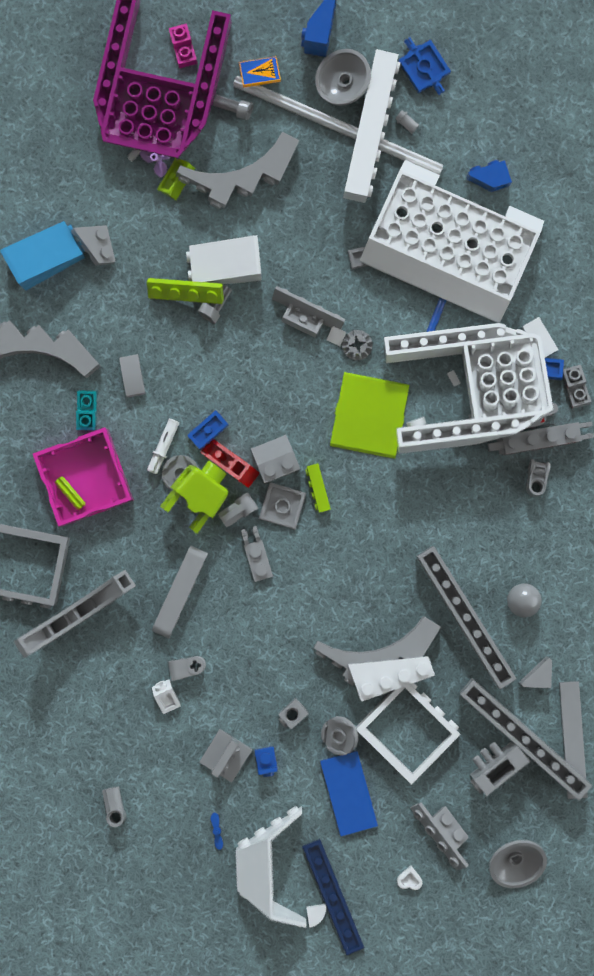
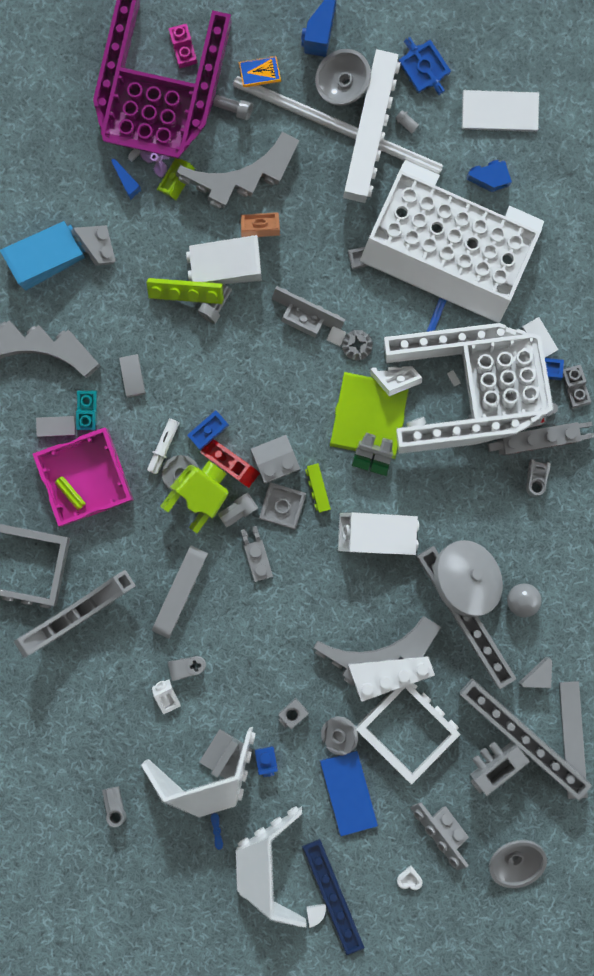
(55, 426): none -> light grey tile
(130, 185): none -> blue slope
(207, 798): none -> white piece
(260, 224): none -> nougat tile
(378, 533): none -> white slope
(381, 458): none -> light grey hips
(396, 378): none -> white wing
(468, 578): none -> light grey dish
(500, 110): none -> white tile

